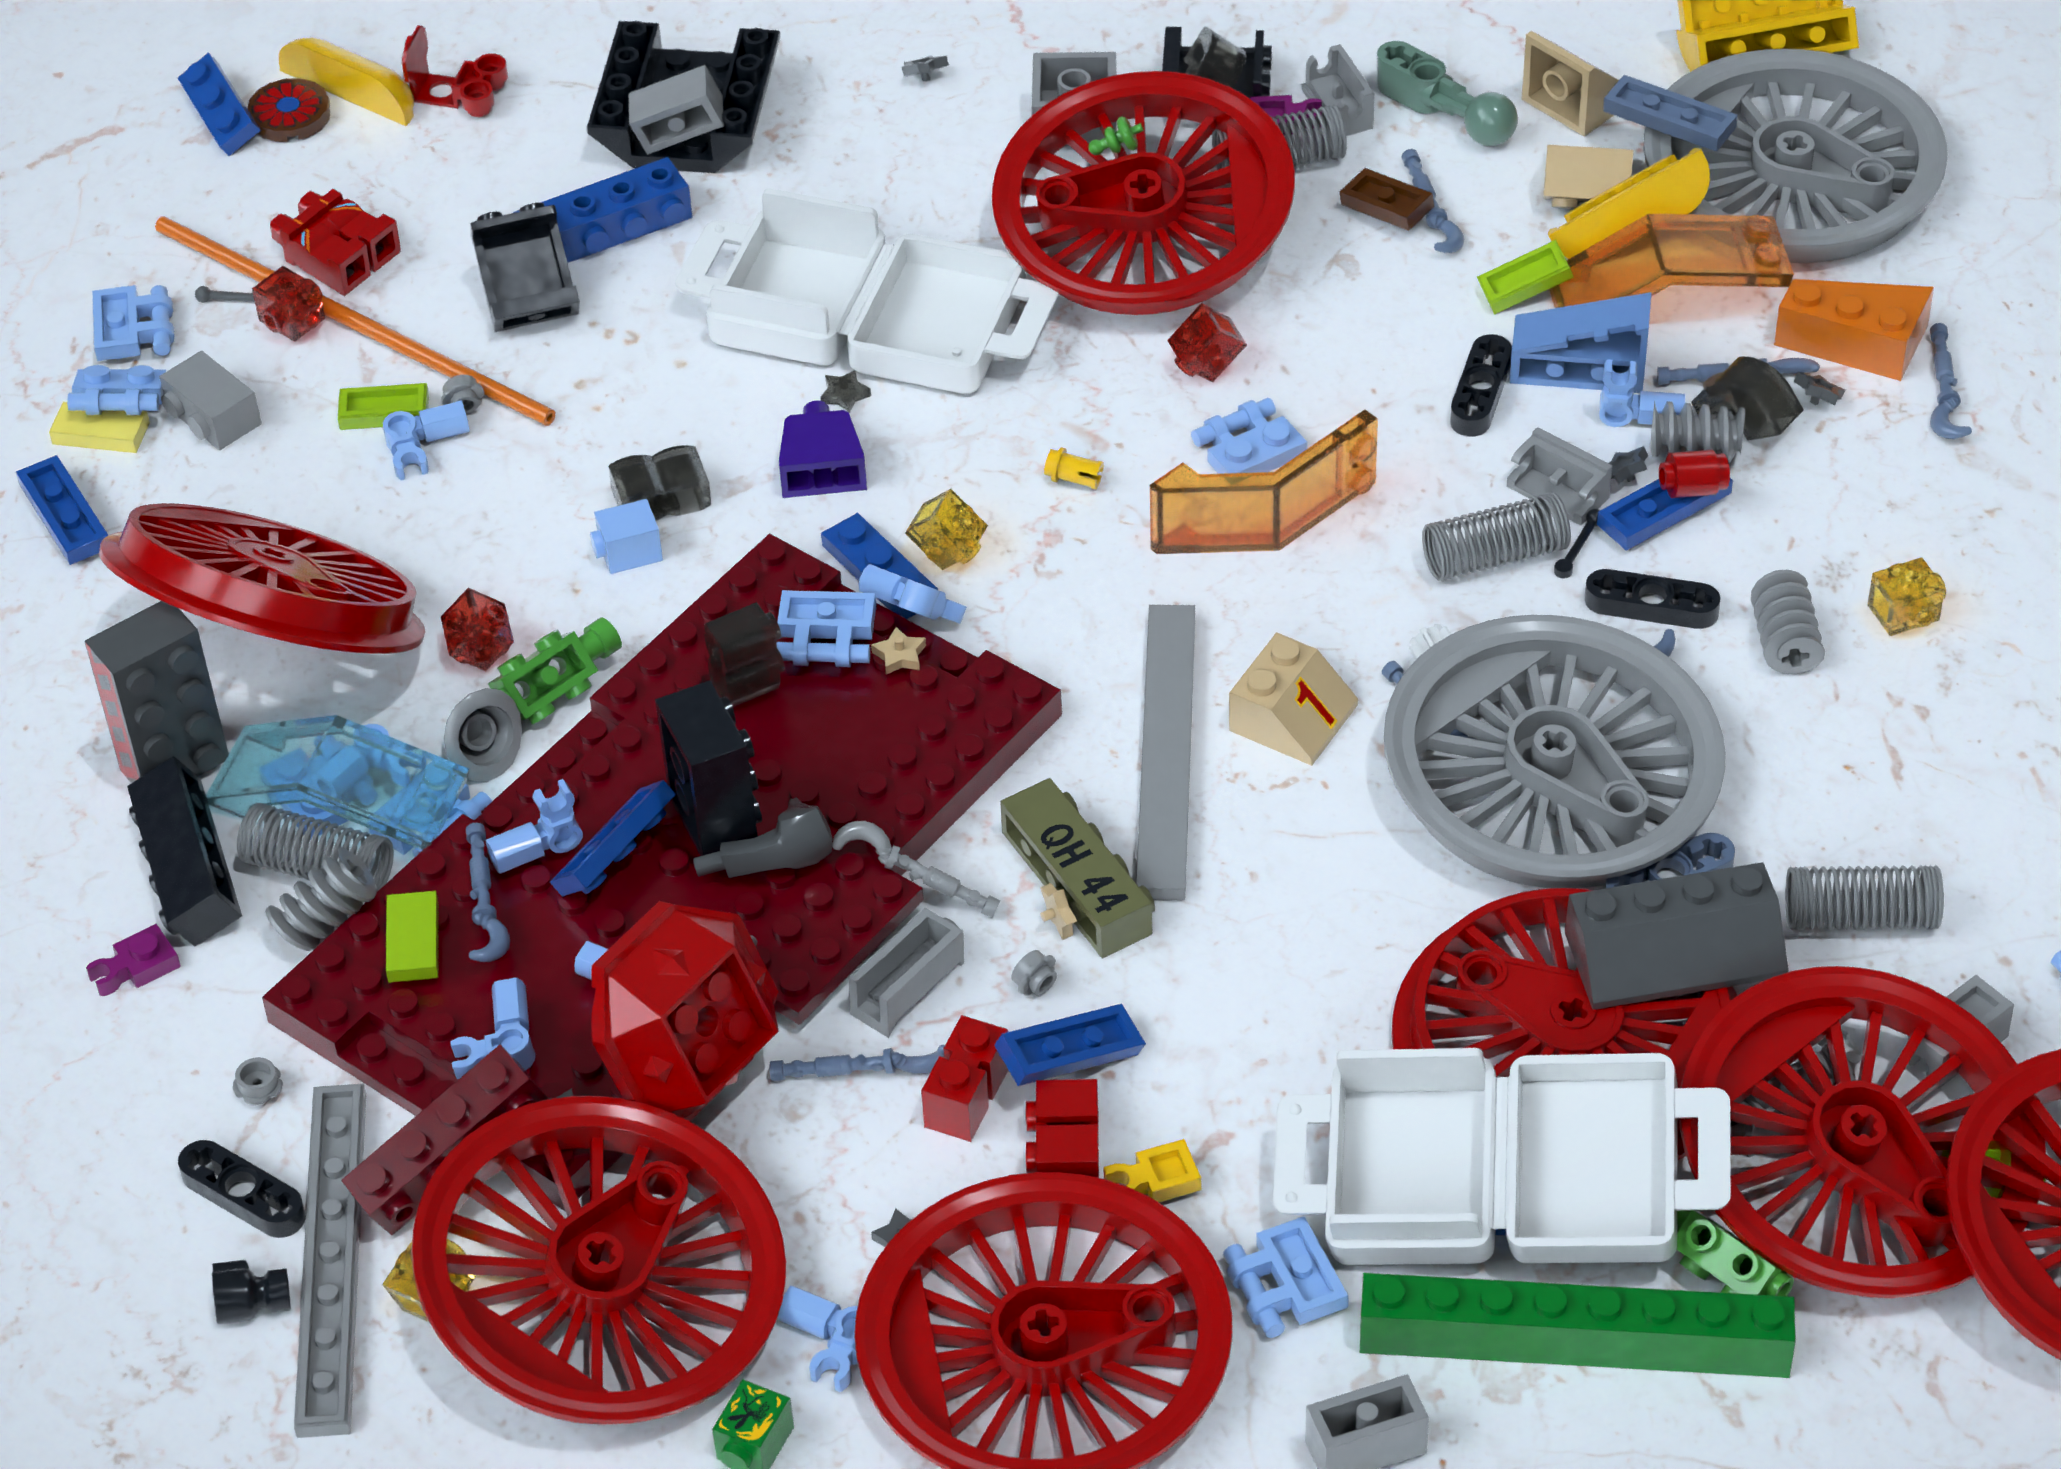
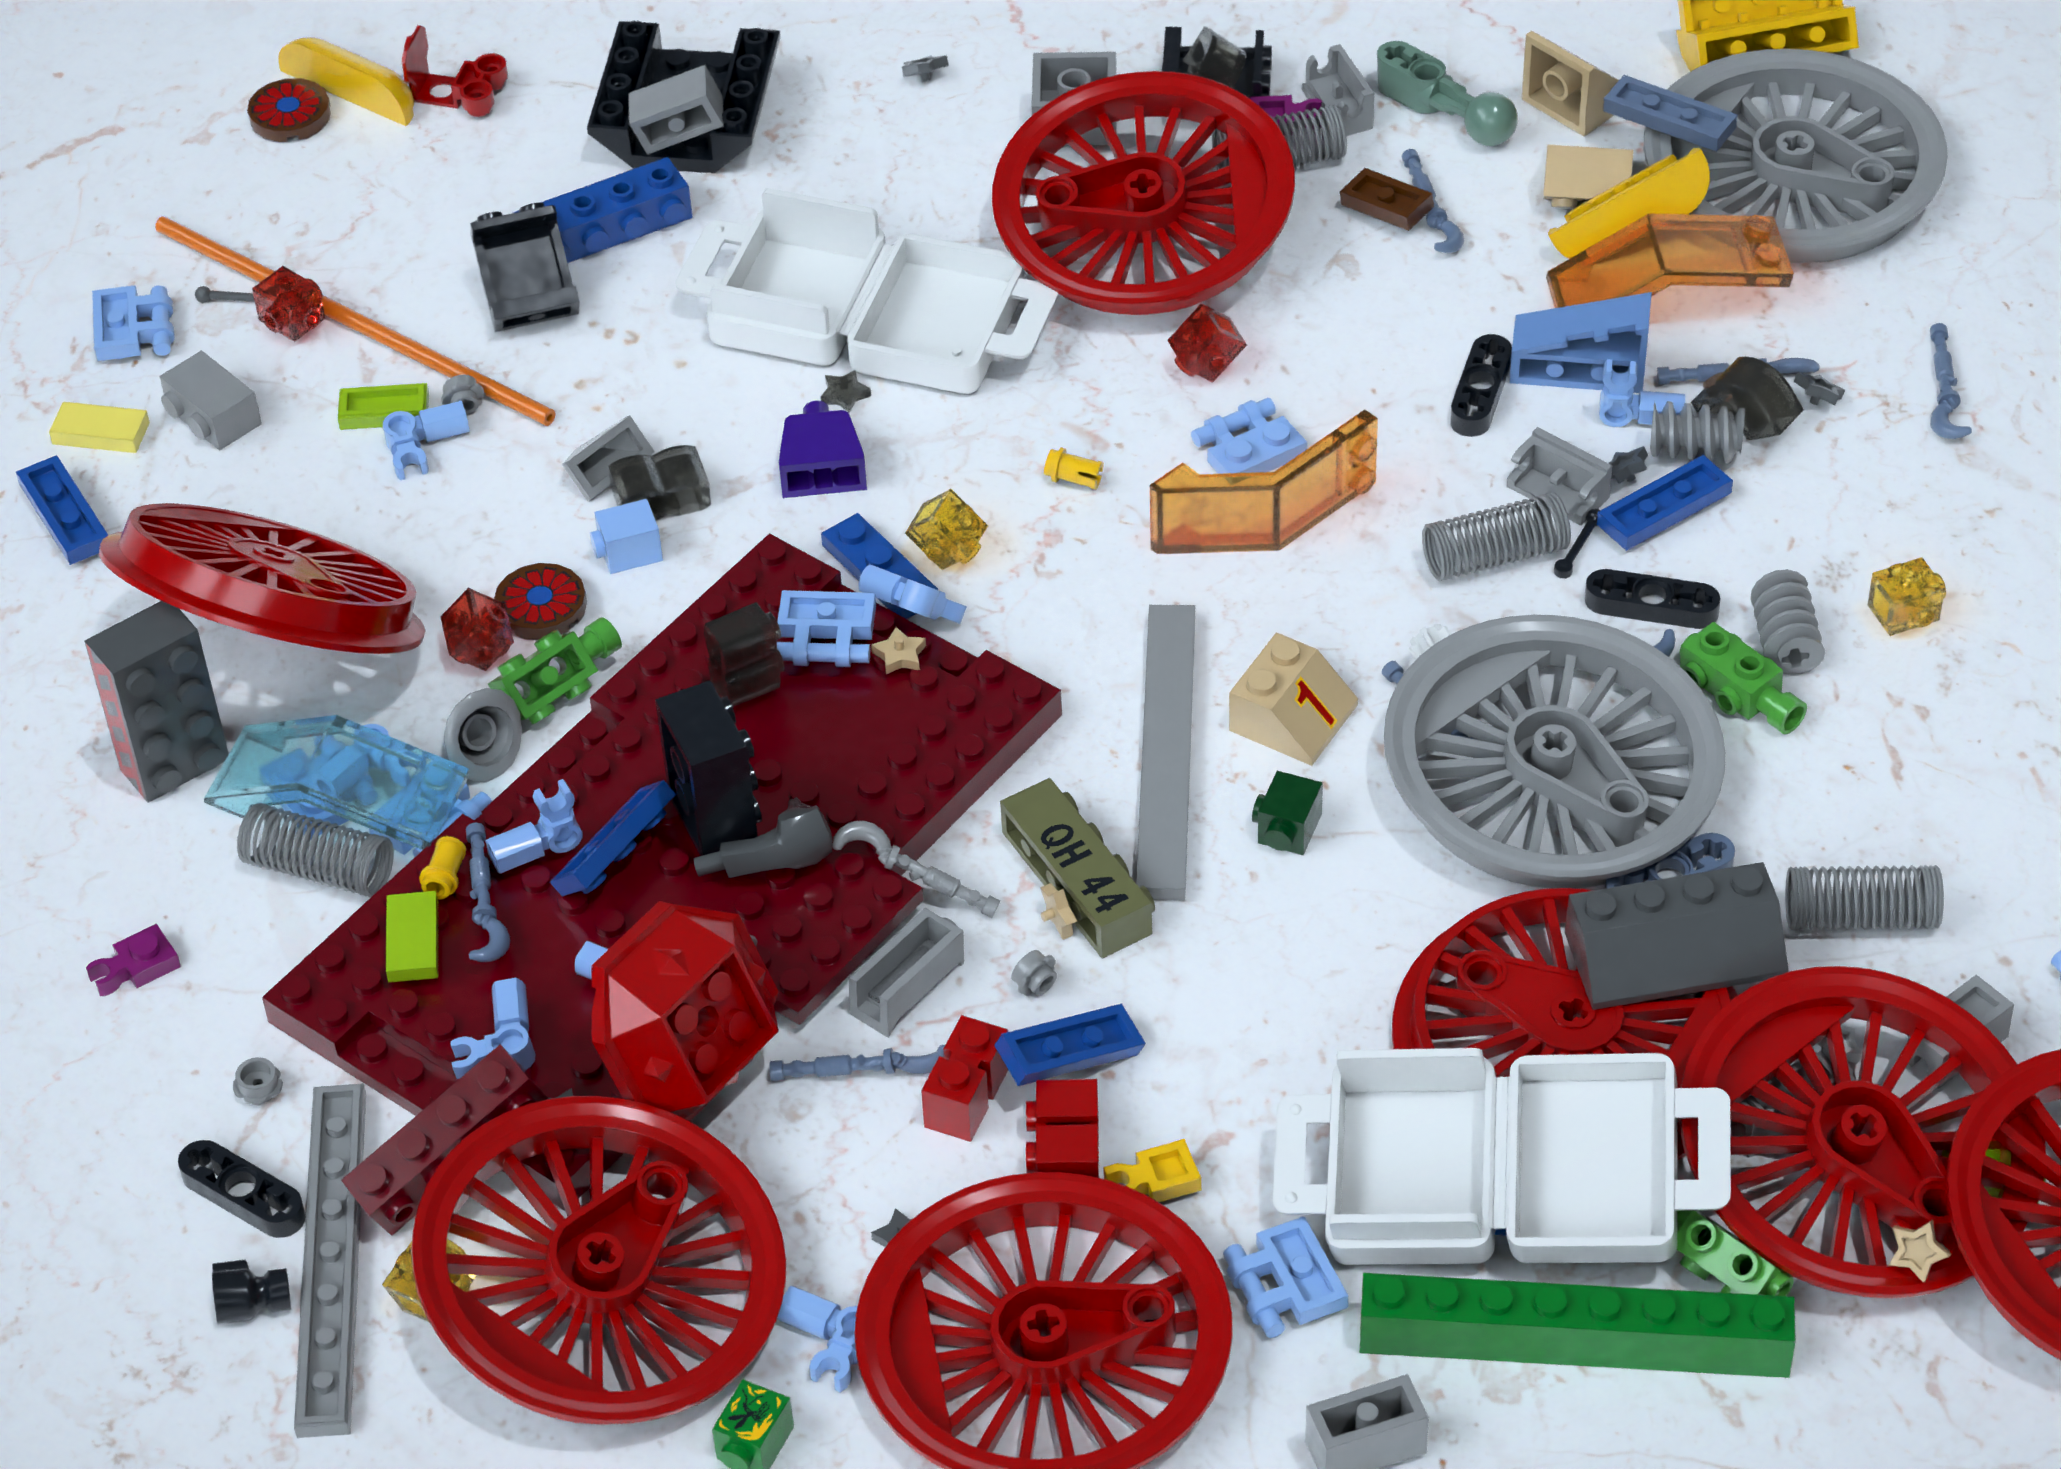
(116, 390): light blue plate -> none
(183, 852): black brick -> none
(218, 104): blue plate -> none
(325, 903): light grey piece -> none
(335, 236): red hips -> none
(443, 867): none -> yellow pin
(542, 599): none -> tile
(590, 461): none -> light grey slope
(1113, 138): bright green hair -> none
(1288, 812): none -> dark green brick
(1525, 277): lime tile -> none
(1694, 473): red brick -> none
(1740, 678): none -> bright green brick
(1855, 323): orange wedge -> none
(1918, 1249): none -> tan piece

